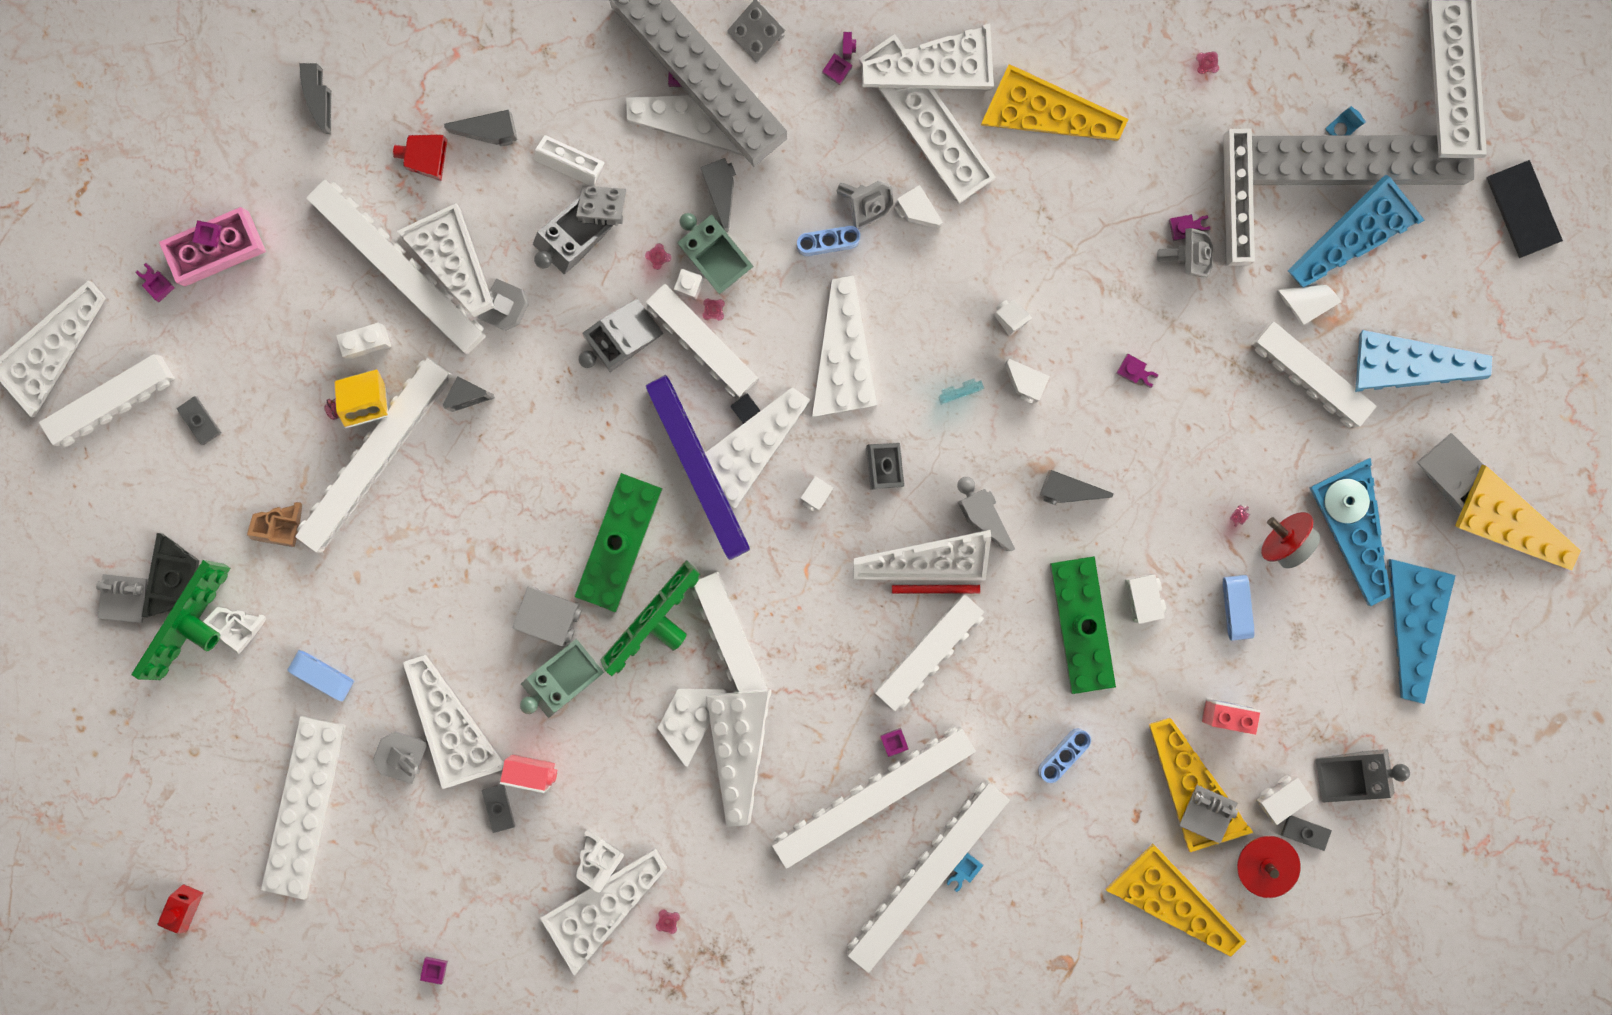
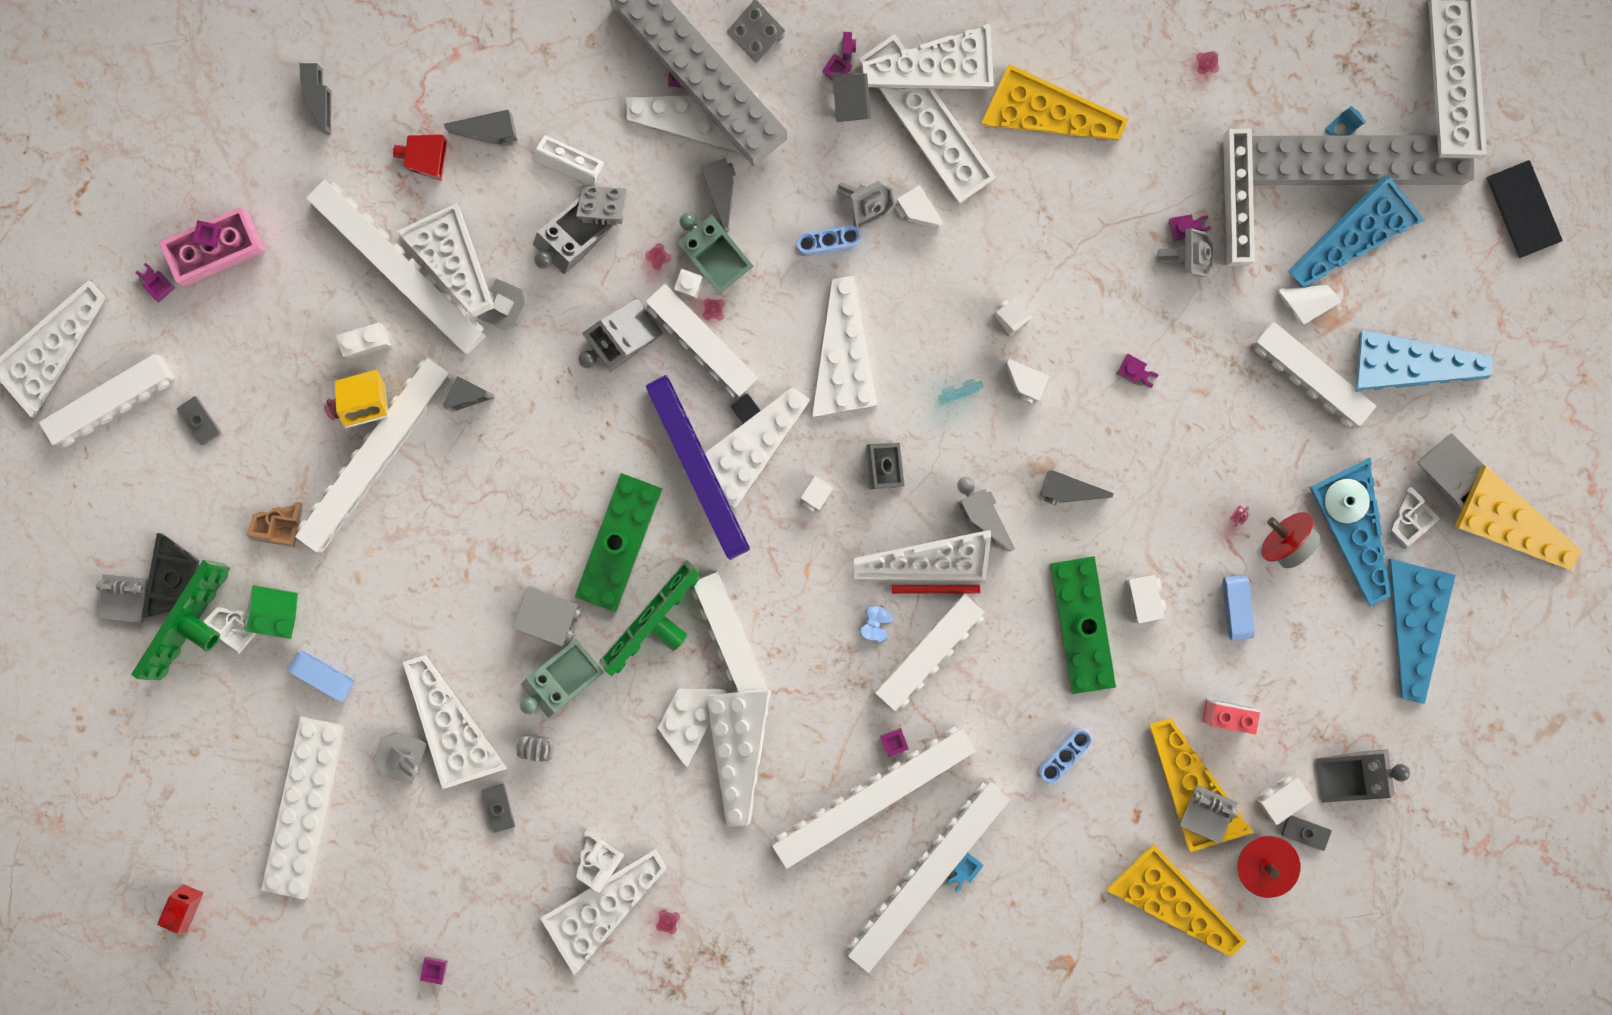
(271, 612): none -> green slope
(528, 773): coral piece -> none
(535, 748): none -> light grey gear
(851, 96): none -> dark grey slope
(871, 629): none -> light blue piece
(1413, 519): none -> white slope

